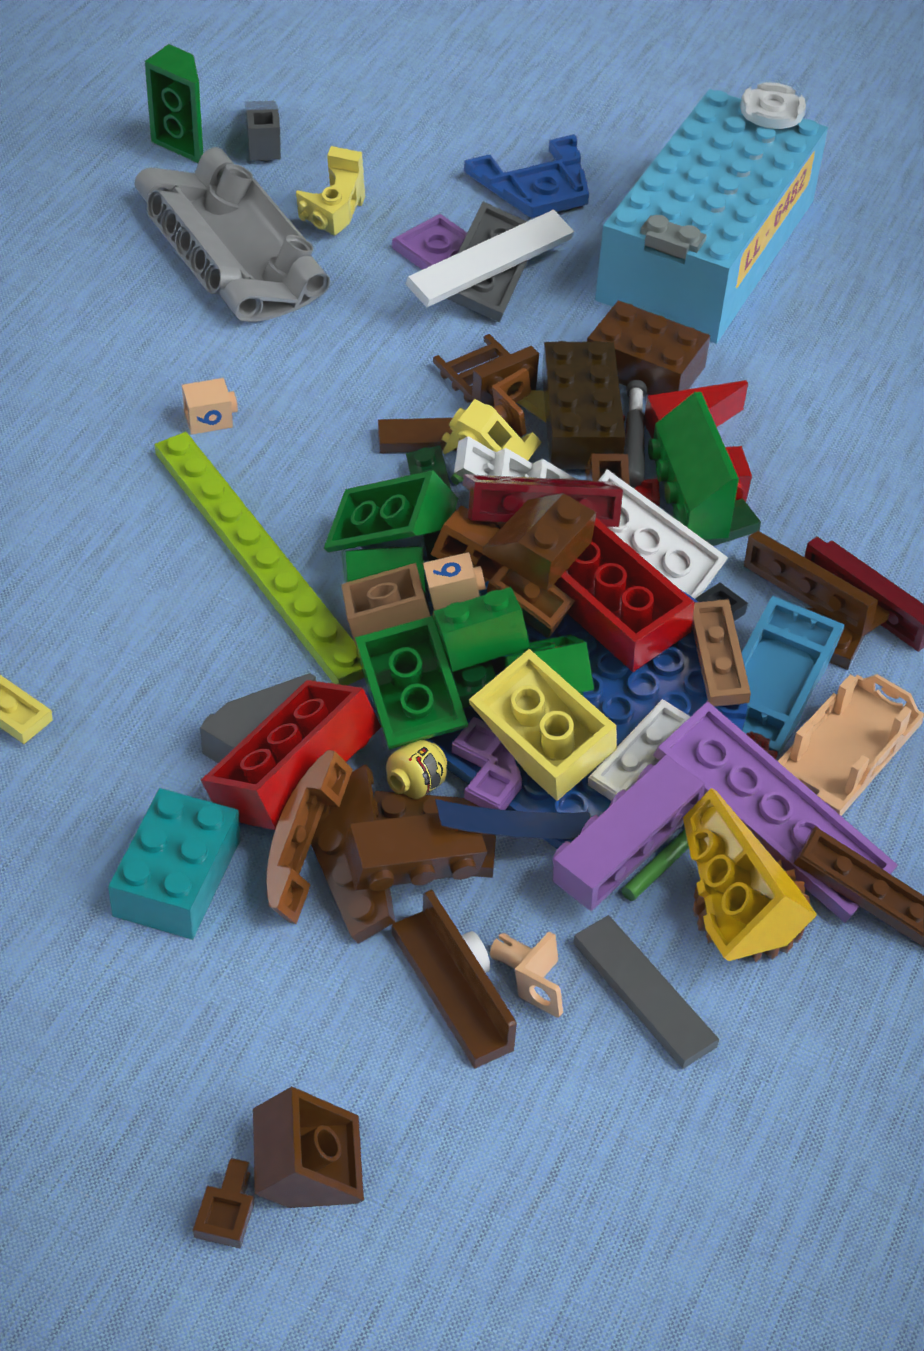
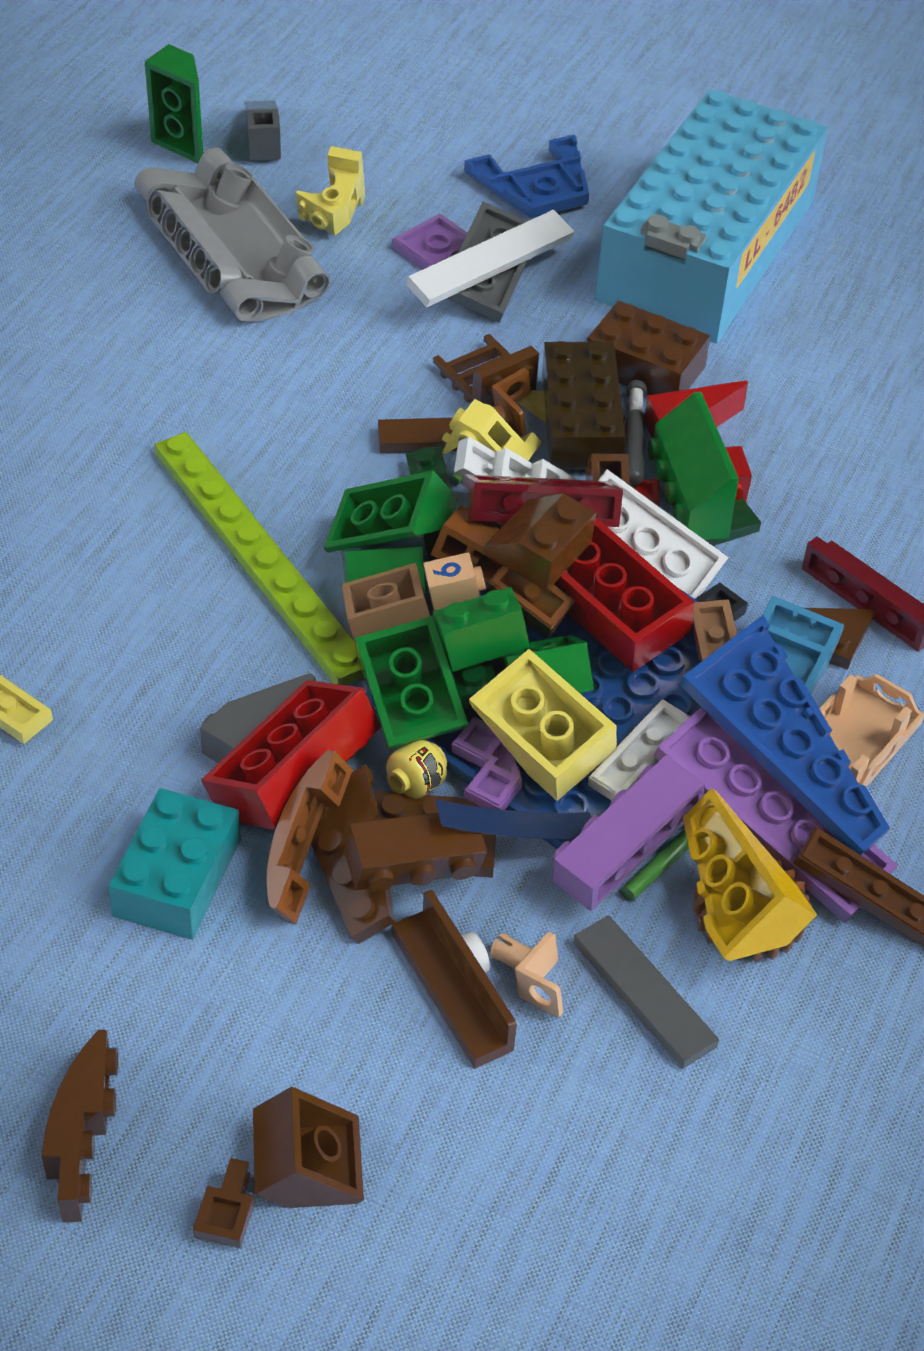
(75, 1119): none -> reddish brown slope
(208, 405): light nougat brick -> none
(773, 106): white tile -> none
(781, 726): none -> blue wing
(813, 584): reddish brown panel -> none

